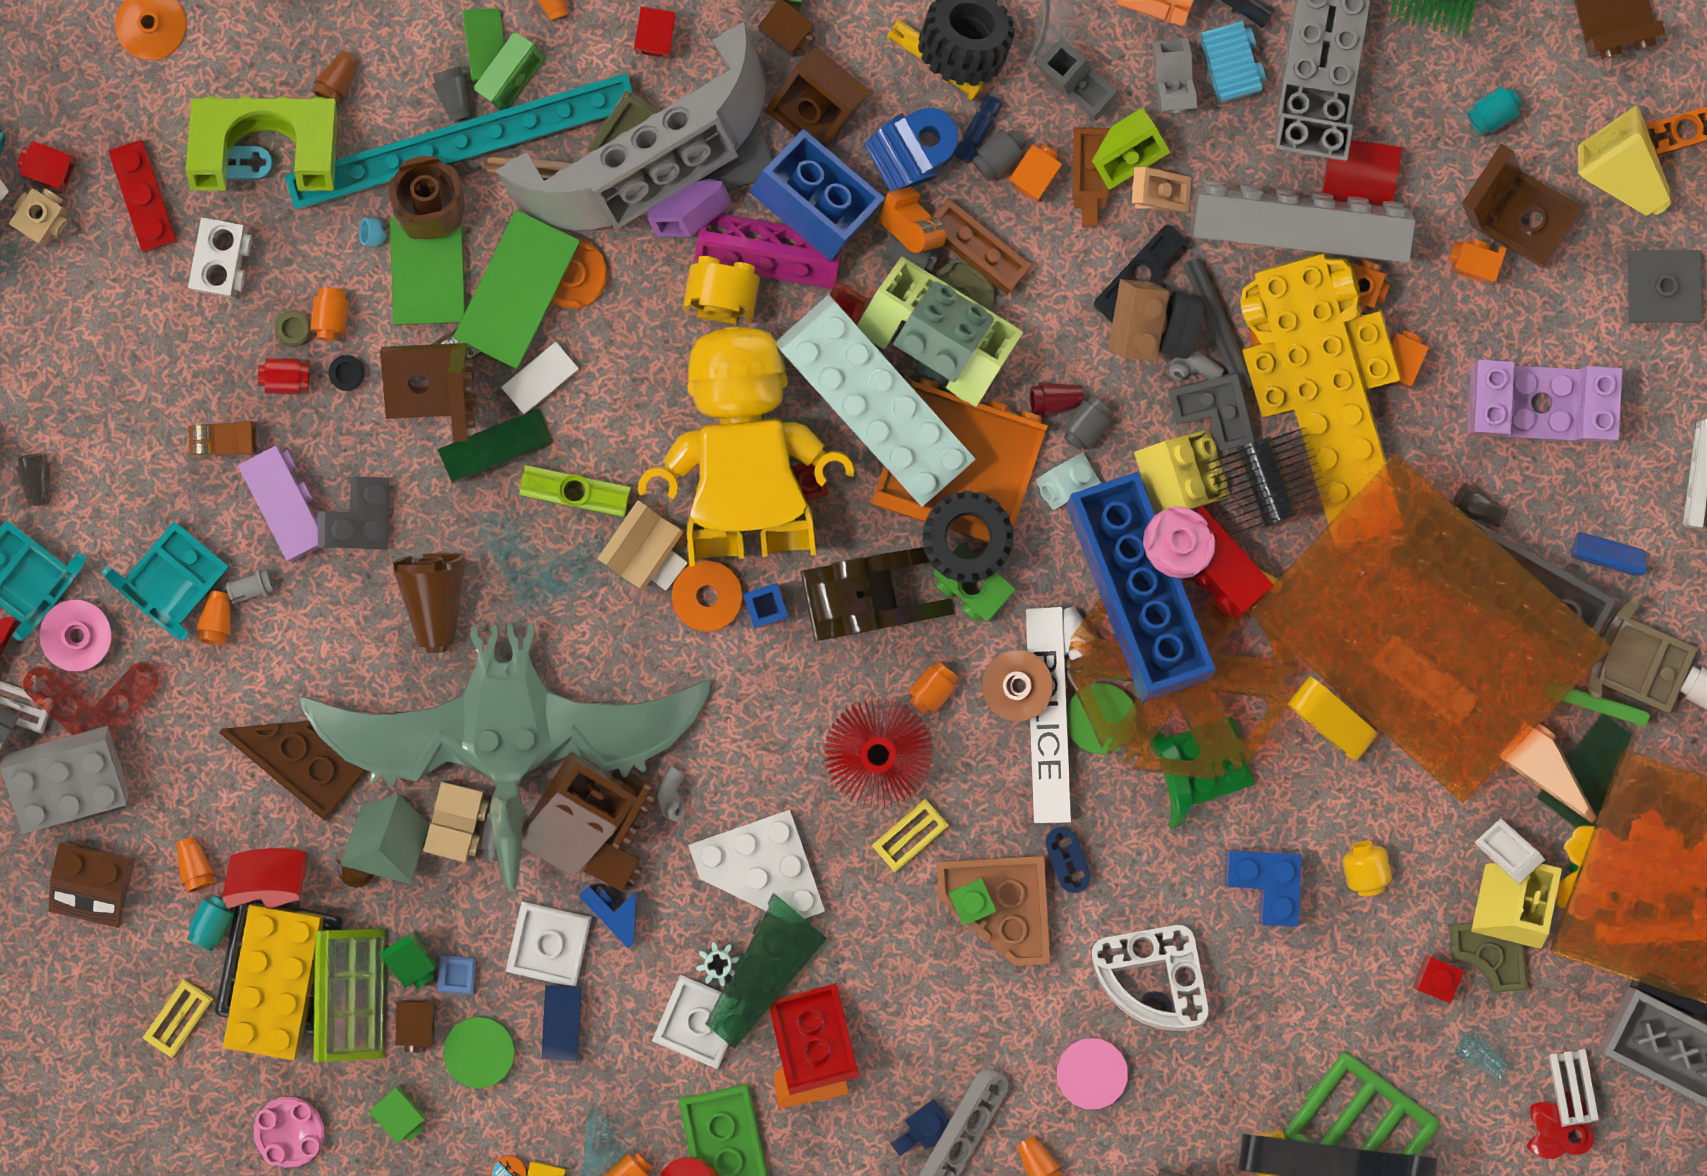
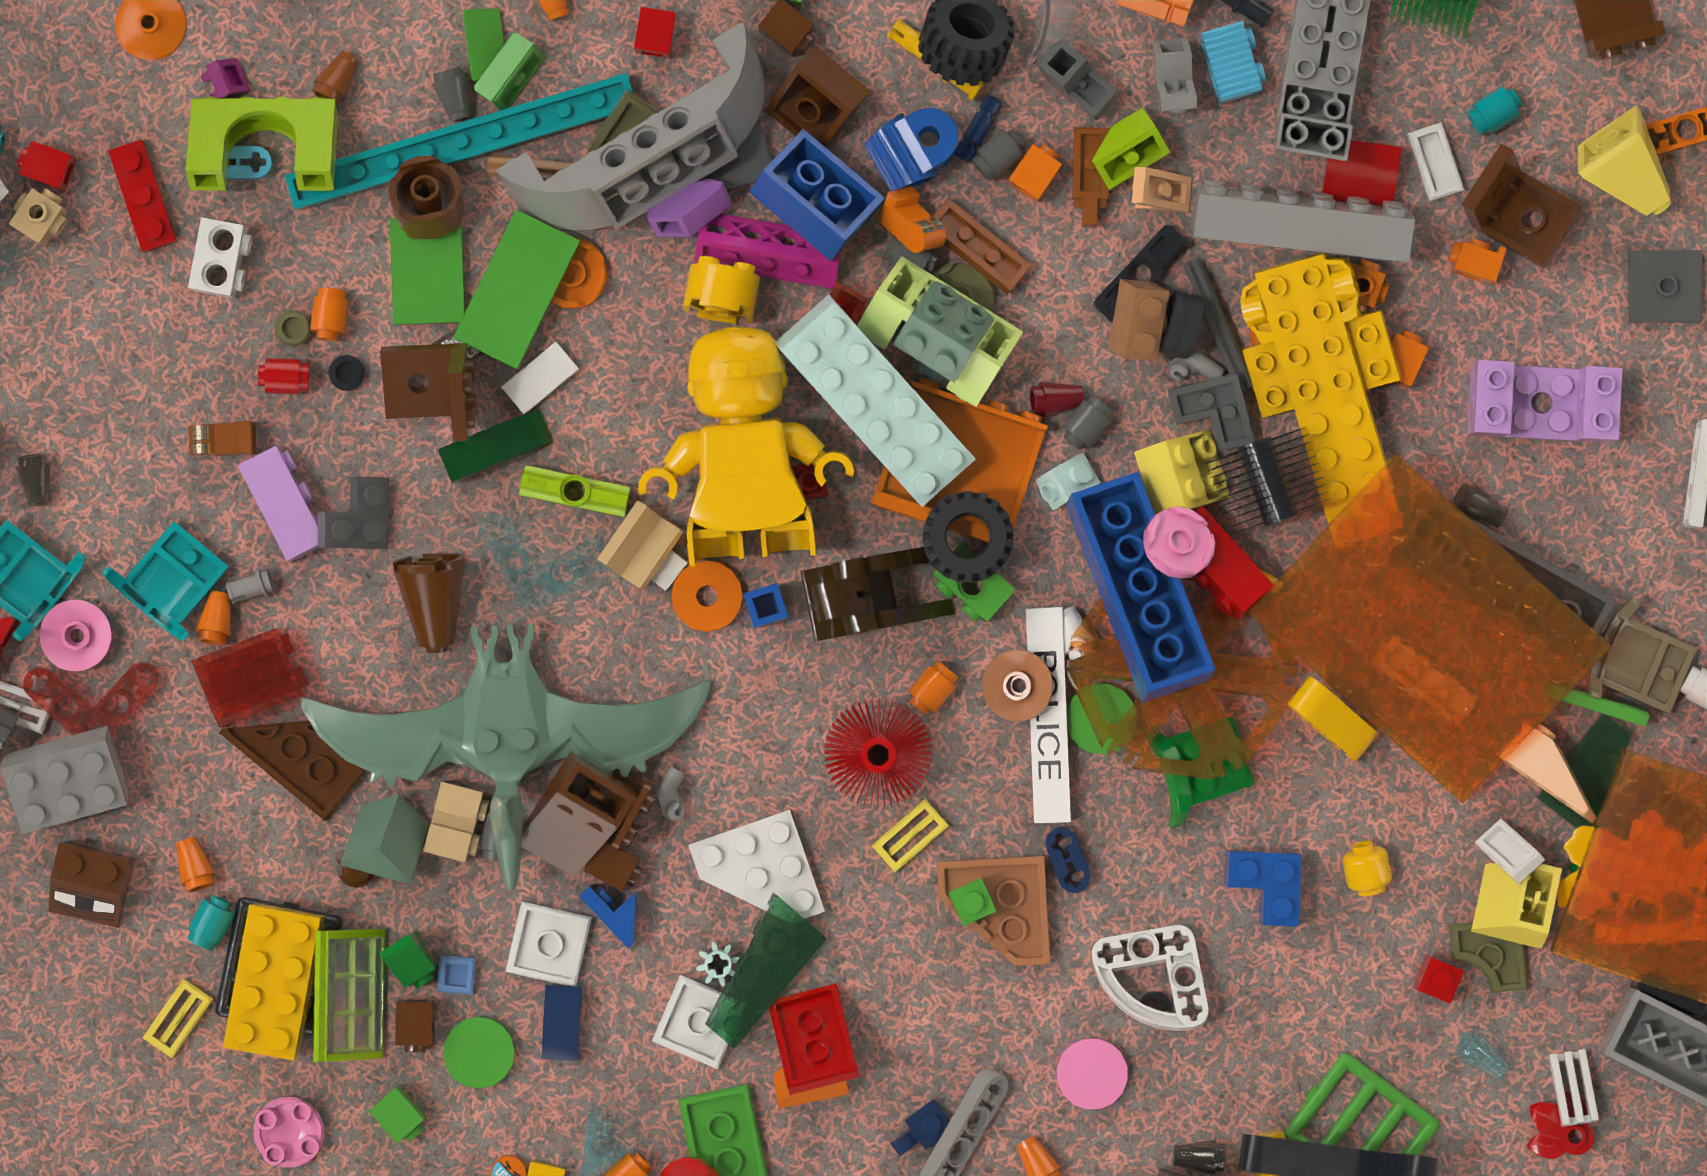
(226, 78): none -> magenta tile
(251, 677): none -> clear red slope
(266, 874): red slope -> none
(372, 232): medium azure hinge -> none
(1201, 1156): none -> clear smoke cone
(1435, 162): none -> white tile
(1609, 554): blue slope -> none

